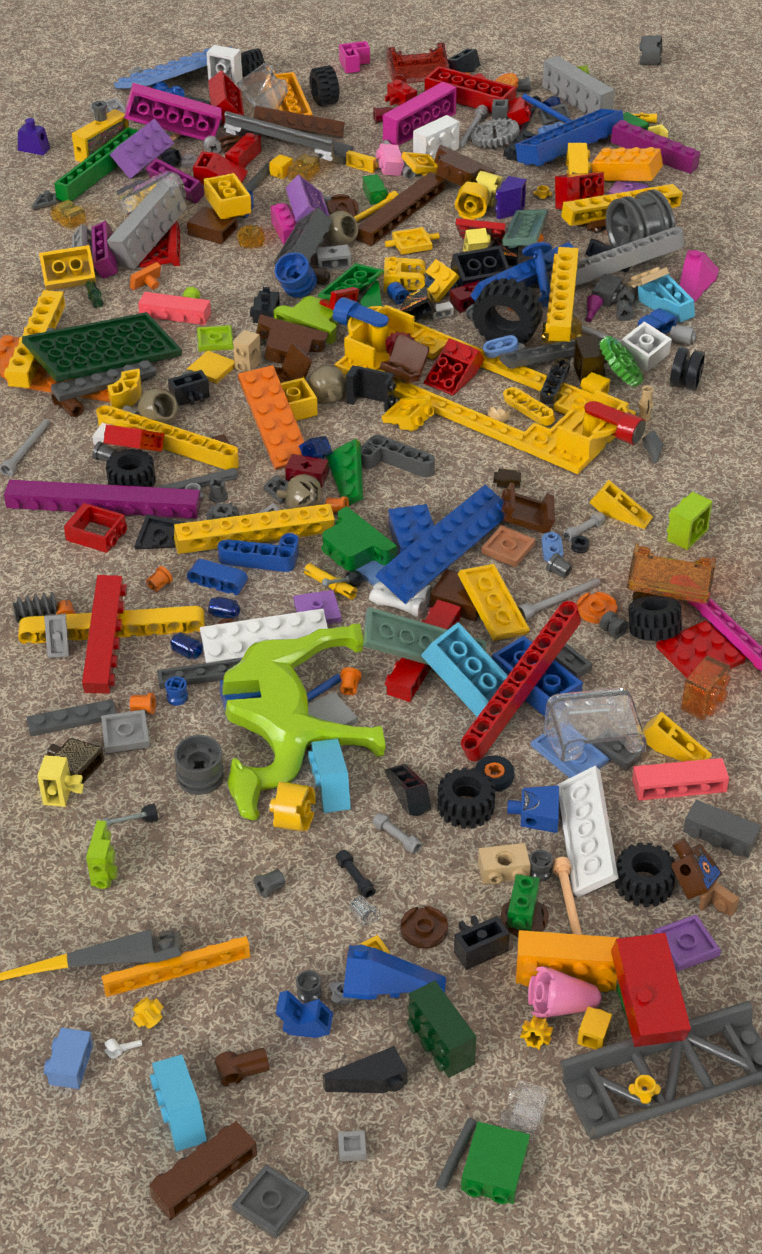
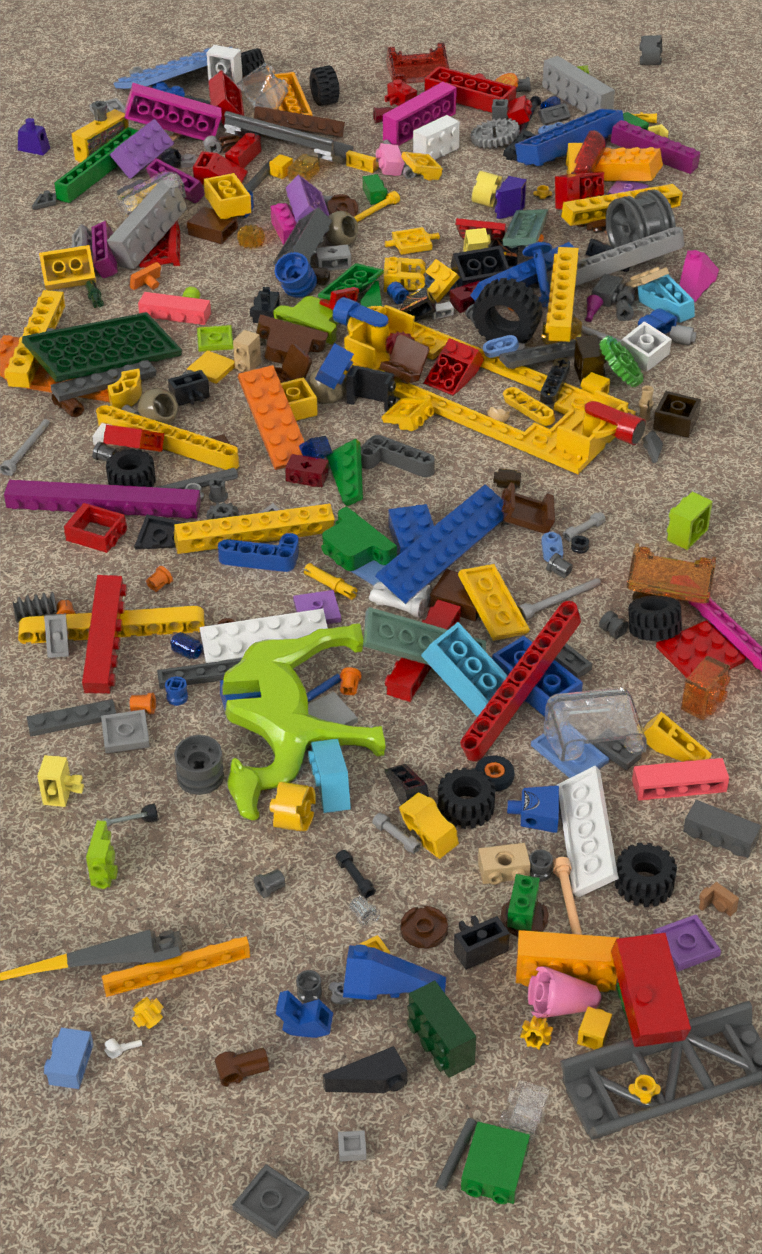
(68, 214): clear yellow brick -> none
(81, 756): dark brown torso -> none
(179, 1102): medium azure wedge -> none
(202, 1169): reddish brown brick -> none
(217, 576): blue beam -> none
(223, 608): clear blue brick -> none
(275, 484): dark grey piece -> none
(301, 492): dark tan piece -> none
(334, 366): none -> blue brick
(337, 503): orange bush -> none
(352, 578): hinge -> none
(353, 55): dark pink brick -> none
(400, 208): reddish brown brick -> none
(424, 817): none -> yellow brick
(458, 167): reddish brown brick -> none
(465, 61): black brick -> none
(472, 200): yellow brick -> none
(481, 112): light grey piece -> none
(508, 546): nougat plate -> none
(545, 108): blue bar -> none
(590, 153): none -> clear red brick
(593, 612): orange tile -> none
(618, 505): yellow slope -> none
(676, 414): none -> dark brown brick
(687, 368): black wheel -> none
(694, 868): reddish brown torso -> none

